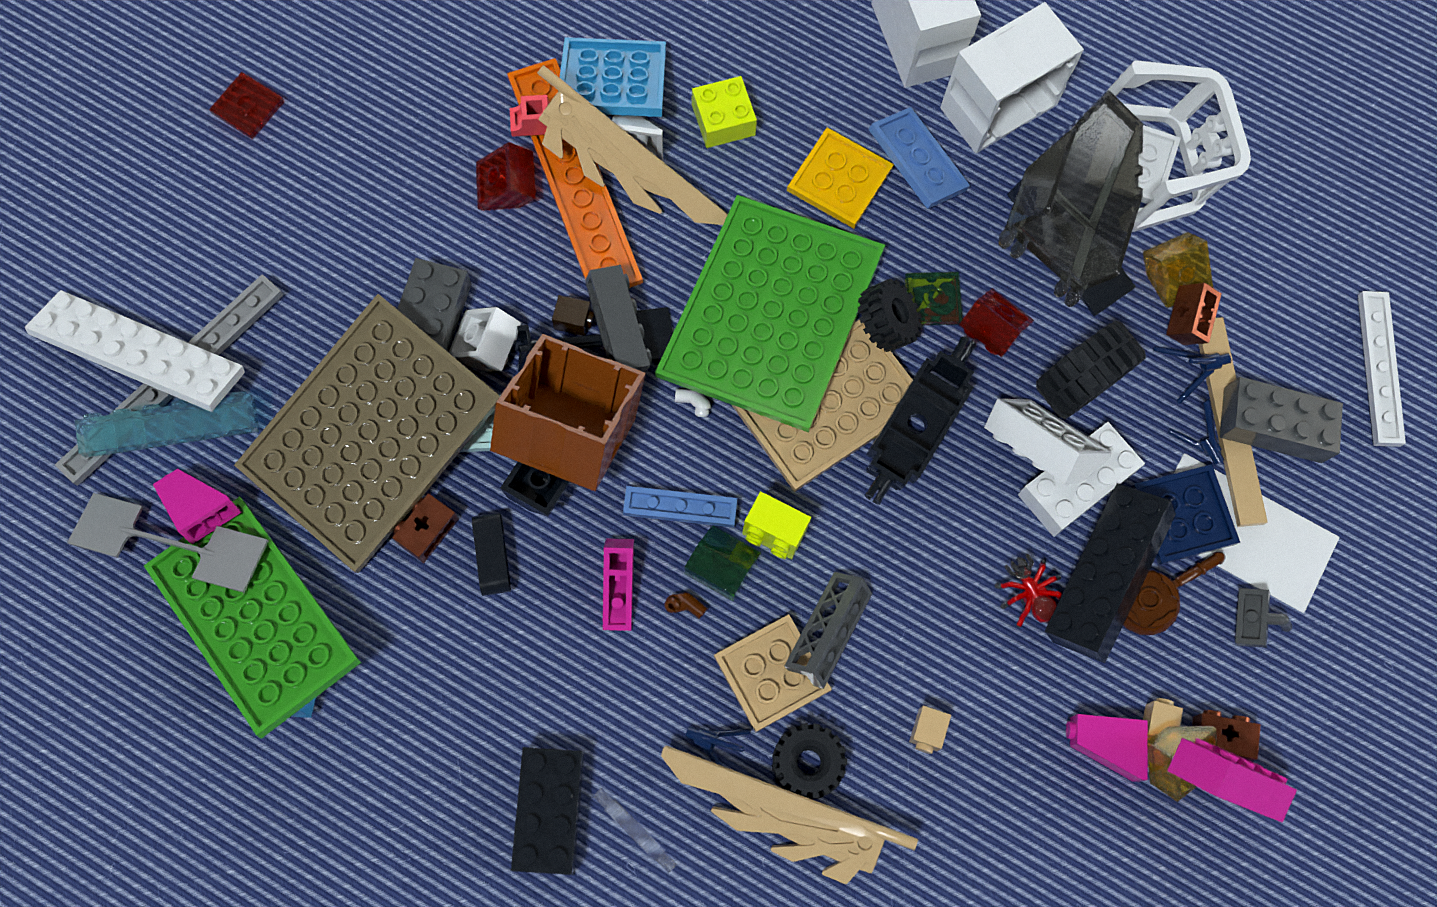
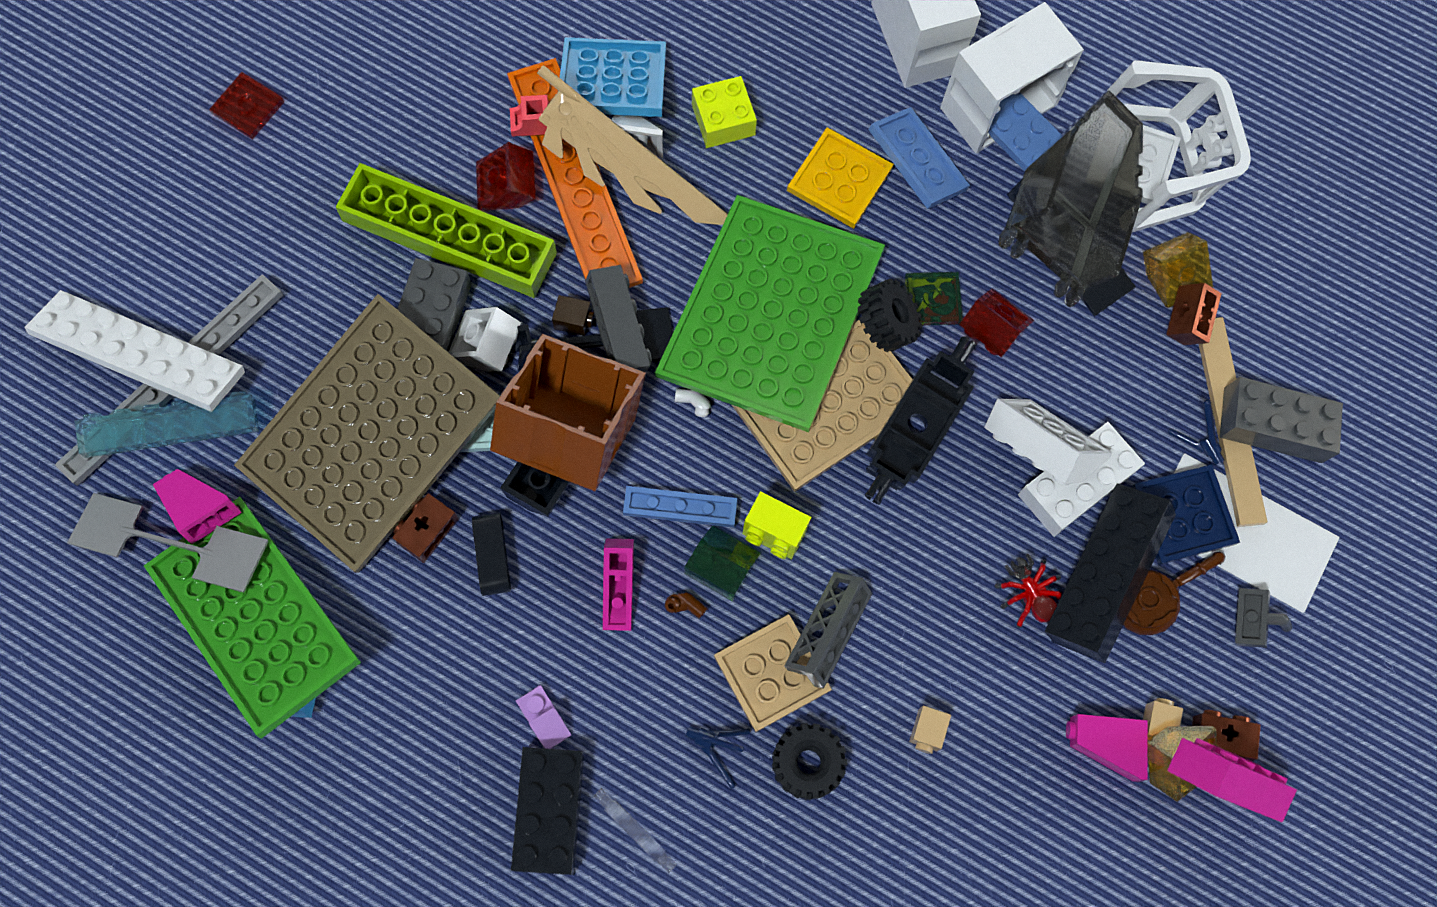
(446, 230): none -> lime brick
(543, 718): none -> lavender slope
(772, 809): tan animal -> none
(1022, 130): none -> medium blue plate
(1090, 369): black tyre -> none
(1207, 363): dark blue plant -> none
(1381, 369): white plate -> none

